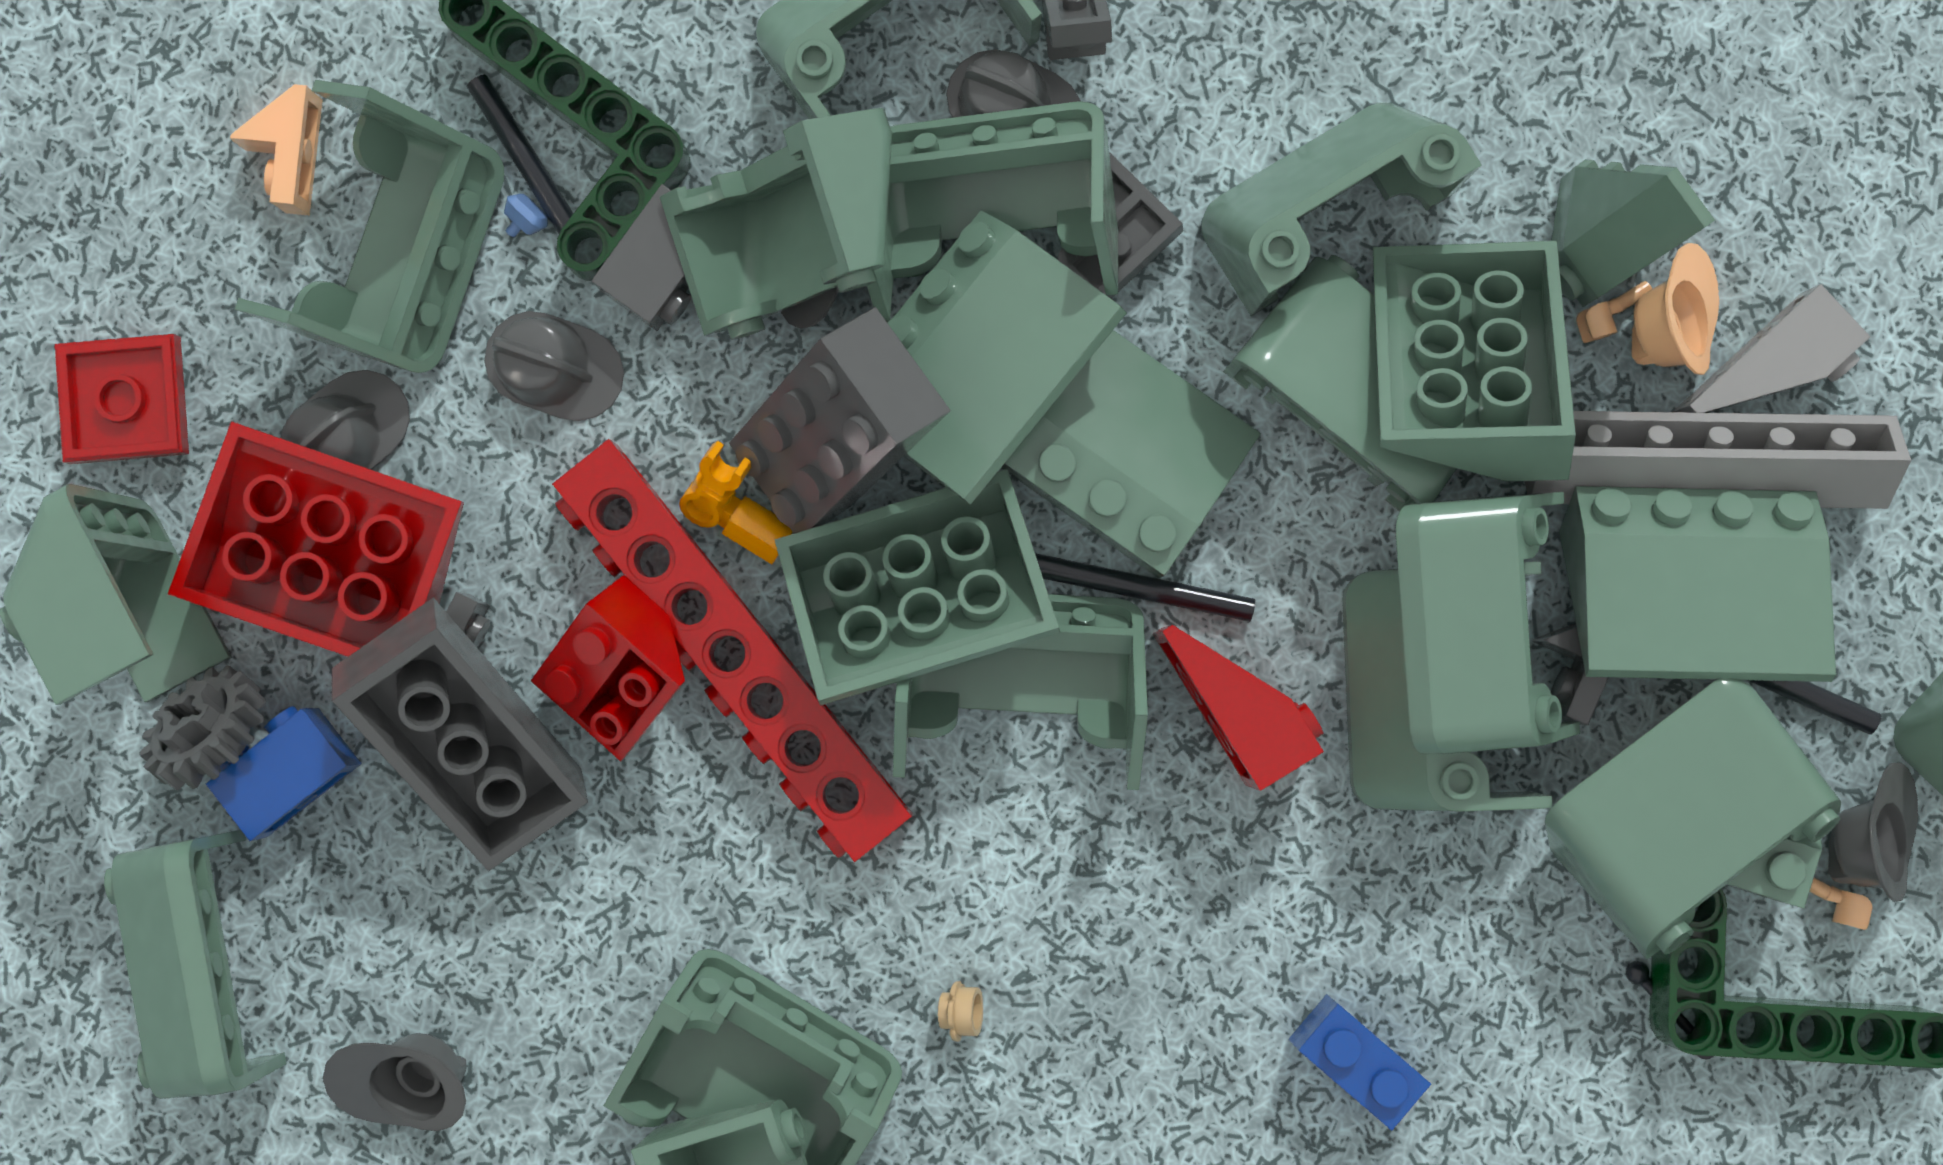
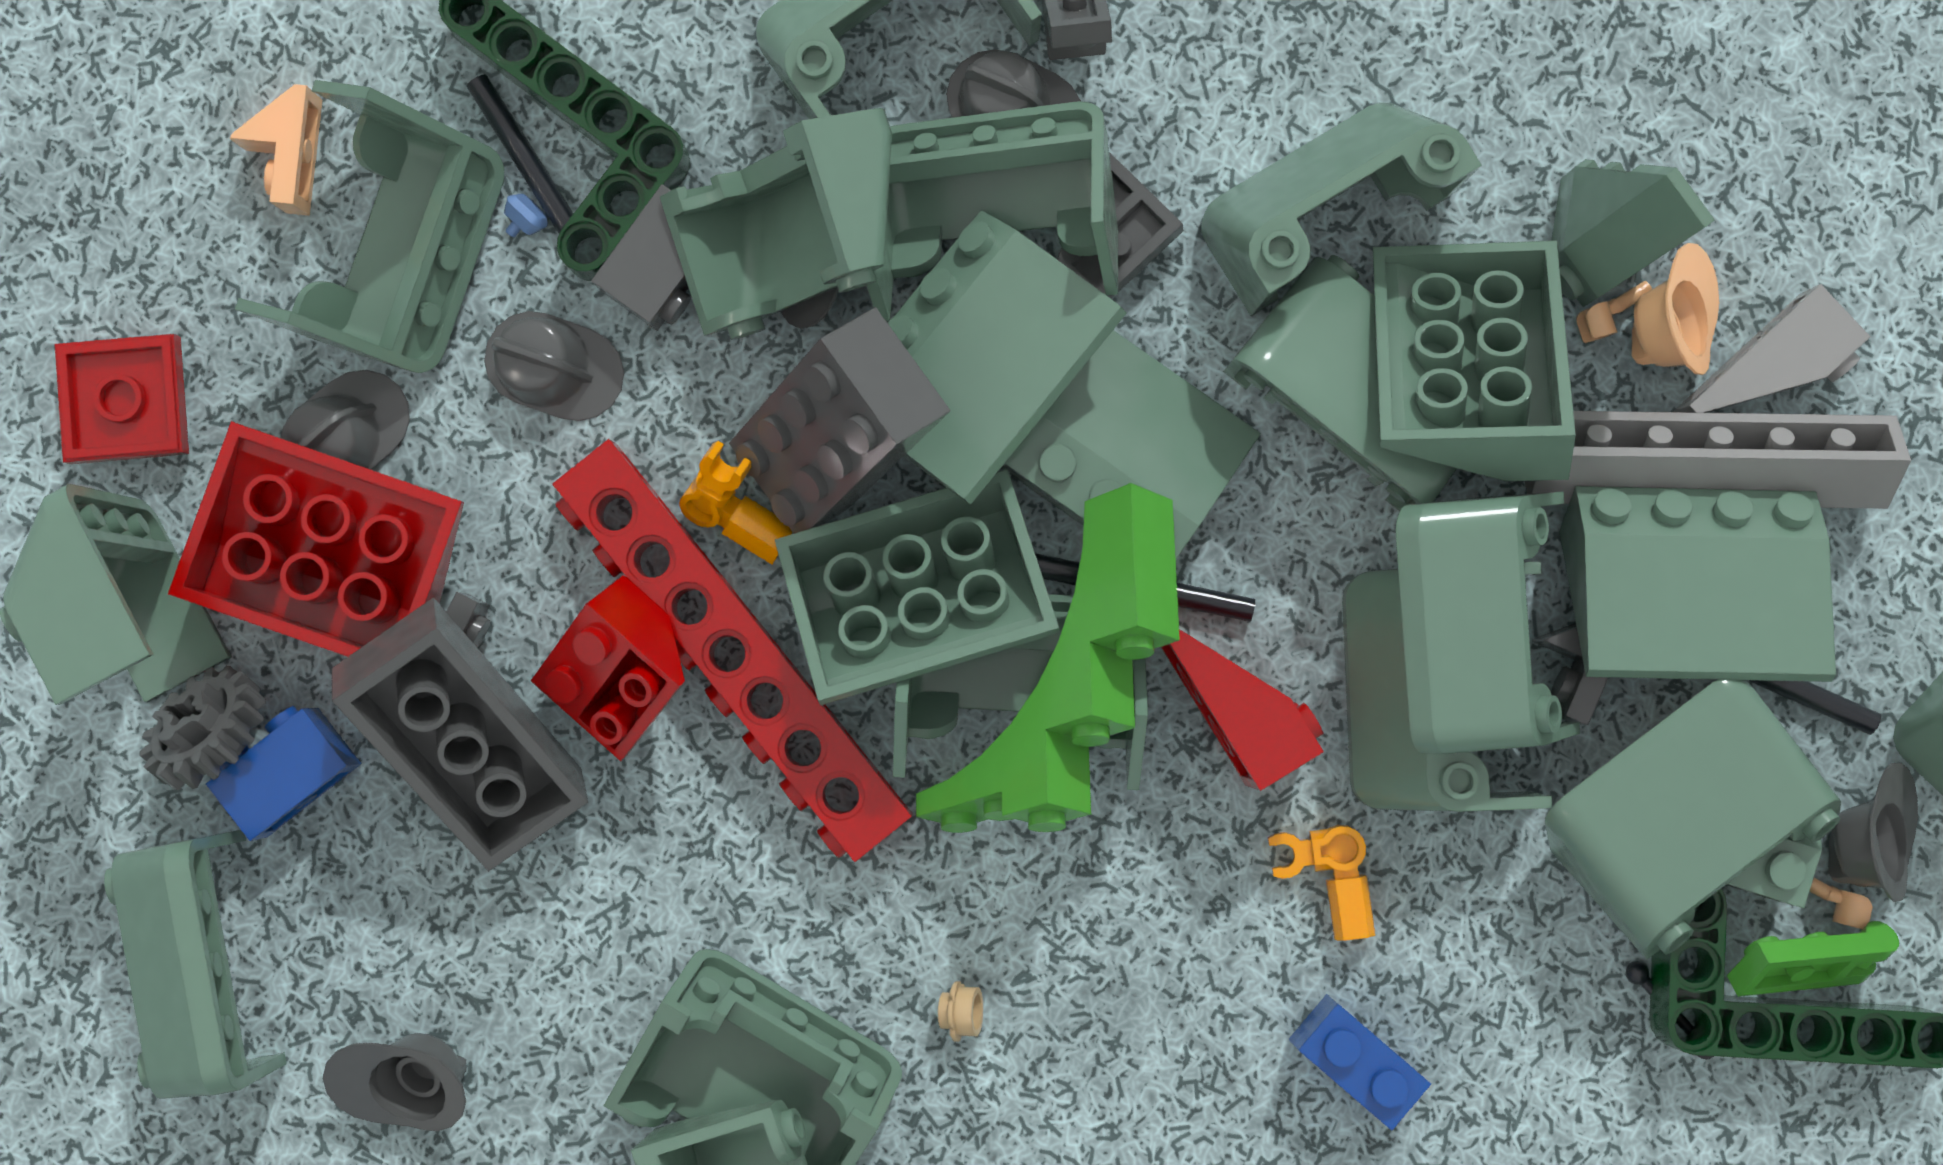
(1117, 615): none -> bright green arch
(1342, 851): none -> light orange bar
(1812, 961): none -> bright green plate

